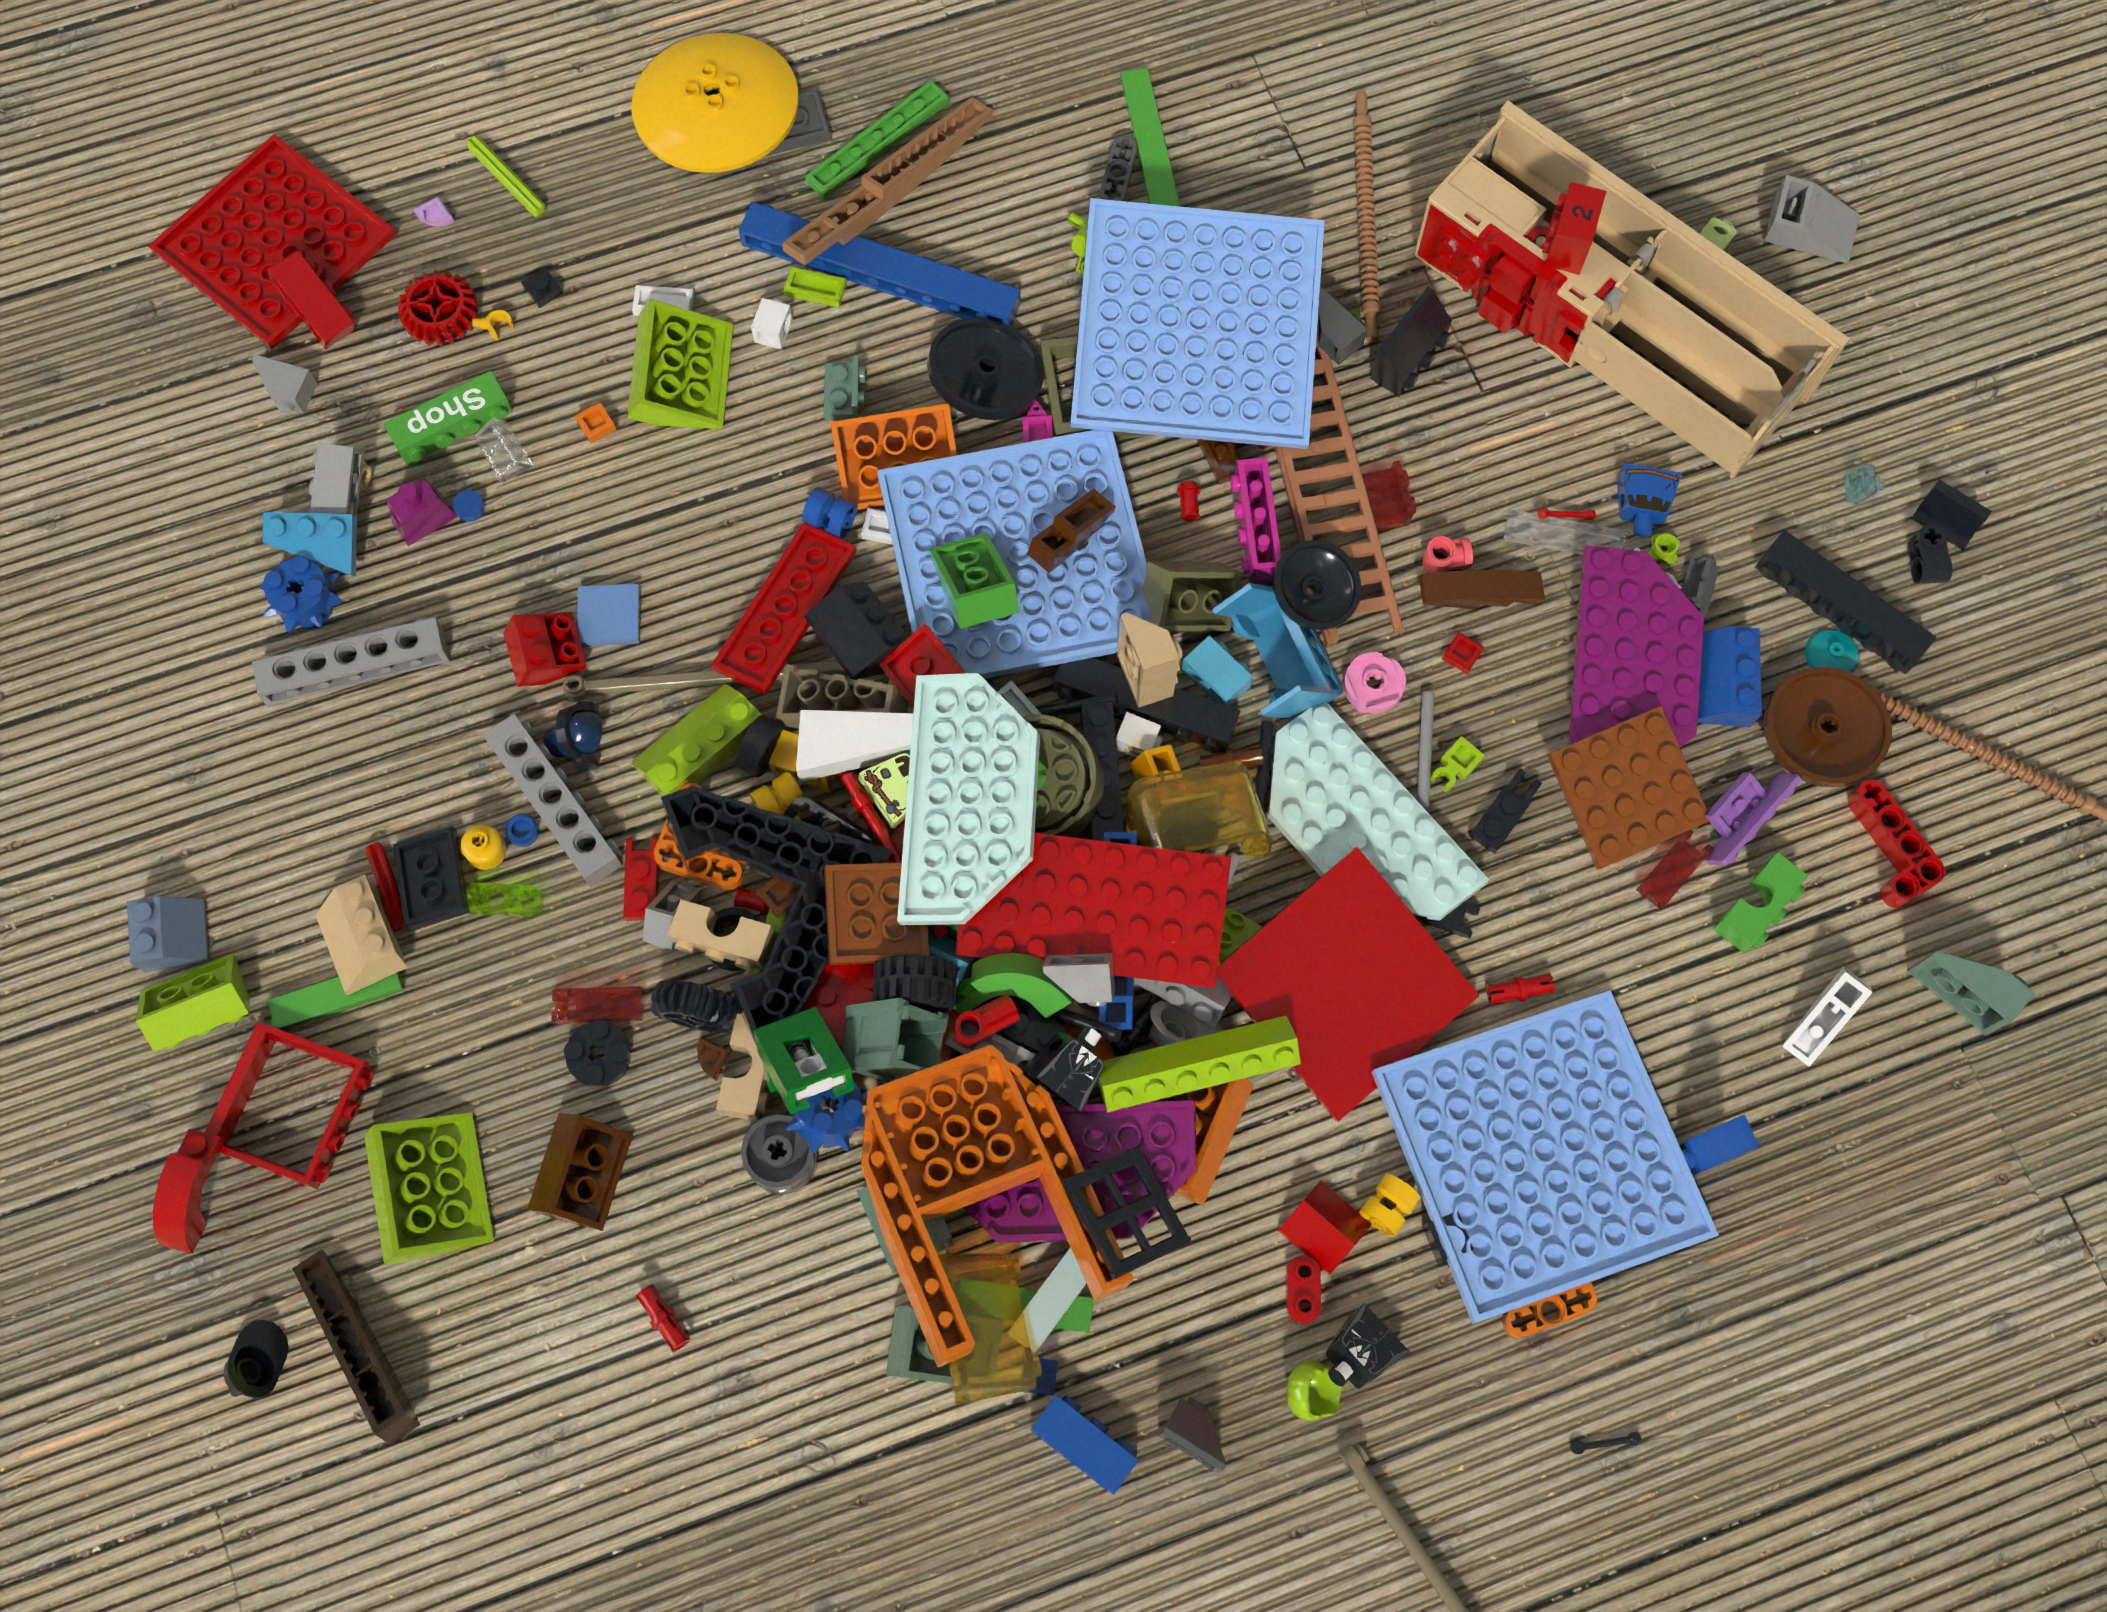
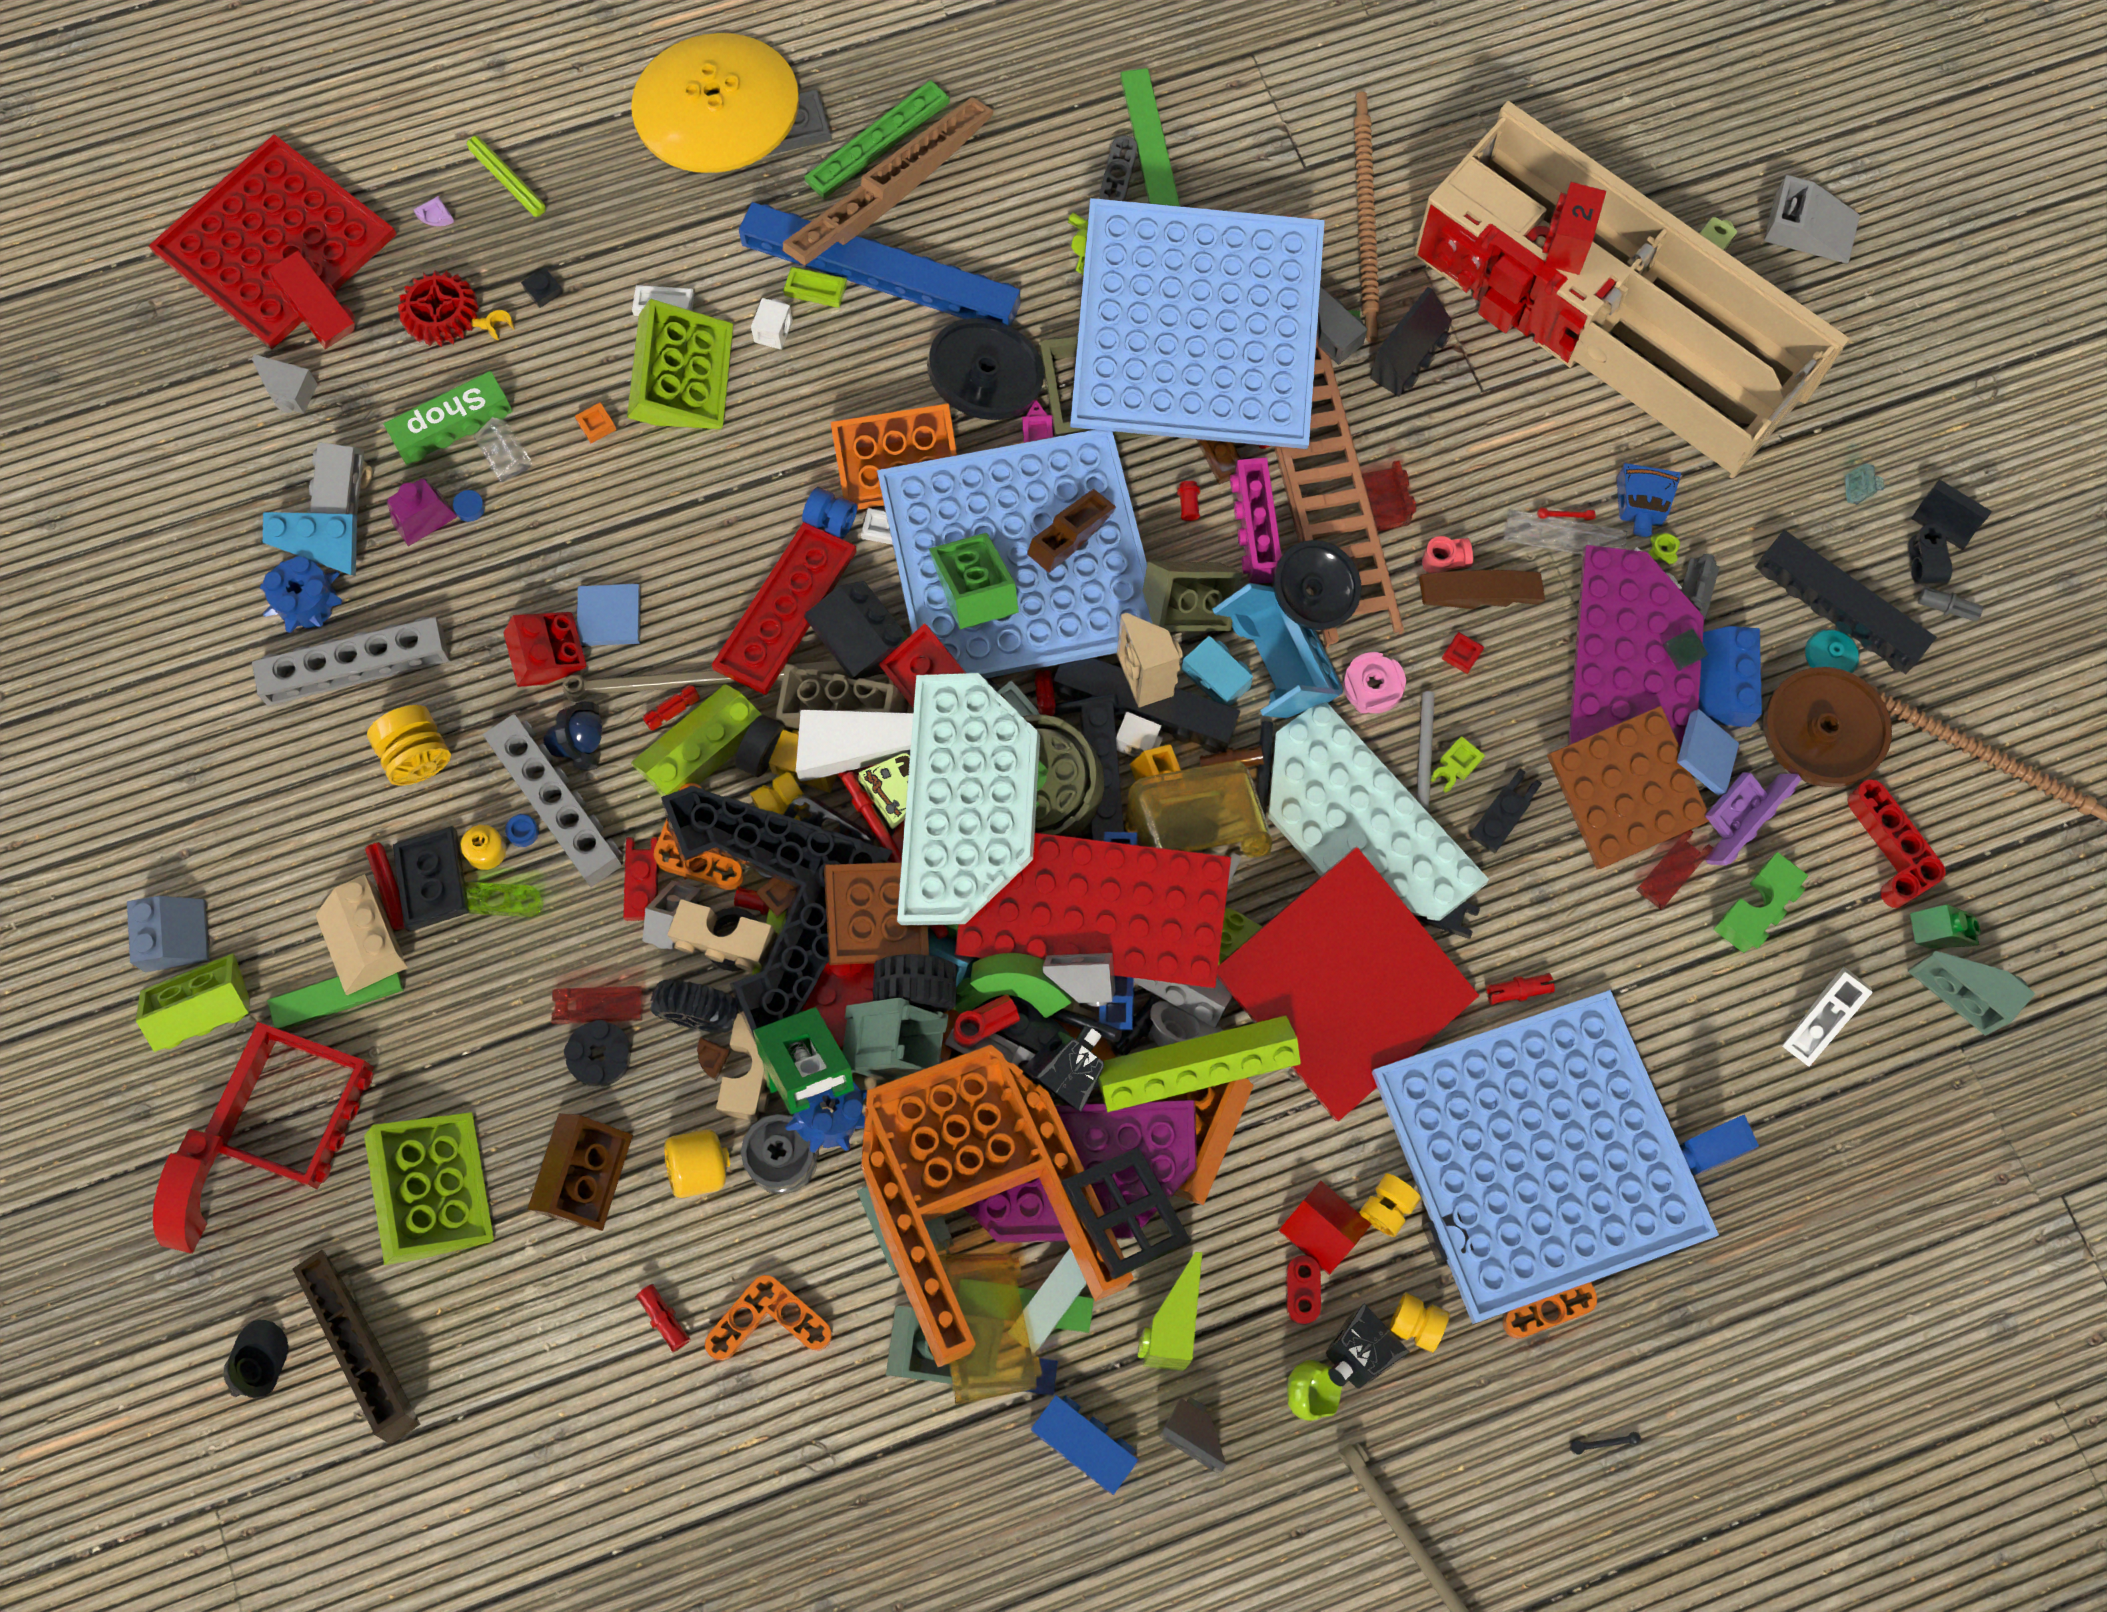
(408, 745): none -> yellow wheel
(671, 707): none -> red axle
(695, 1163): none -> yellow head
(774, 1308): none -> orange beam
(843, 391): sand green bracket -> none
(1045, 693): none -> red axle
(1171, 1334): none -> lime slope
(1415, 1321): none -> yellow wheel
(1685, 649): none -> clear green plate
(1708, 752): none -> medium blue tile
(1945, 927): none -> green slope
(1949, 603): none -> dark grey axle

